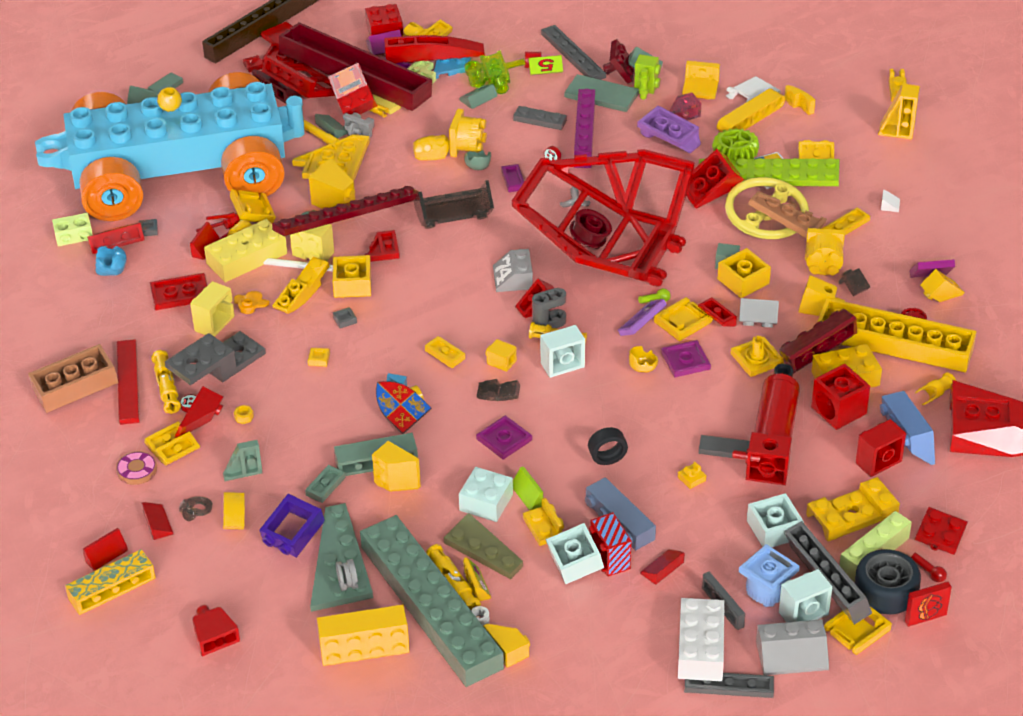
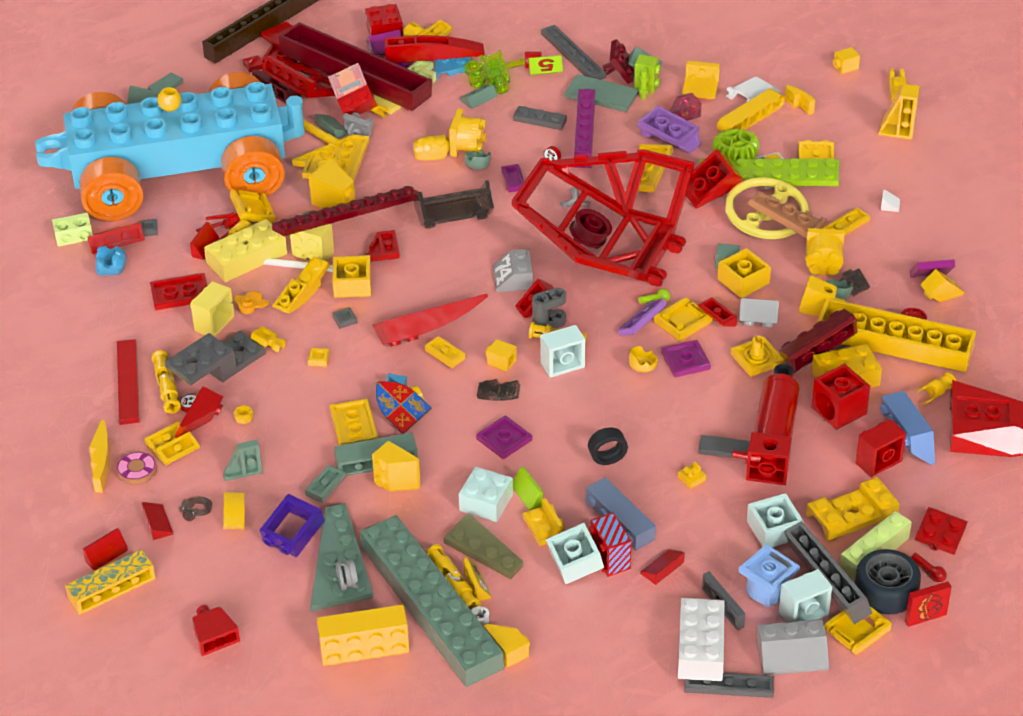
(73, 378): nougat brick -> none
(100, 457): none -> yellow slope
(267, 337): none -> yellow plate
(353, 422): none -> yellow tile
(424, 321): none -> wedge
(653, 173): none -> yellow wing
(843, 290): none -> sand green hair
(846, 60): none -> yellow brick

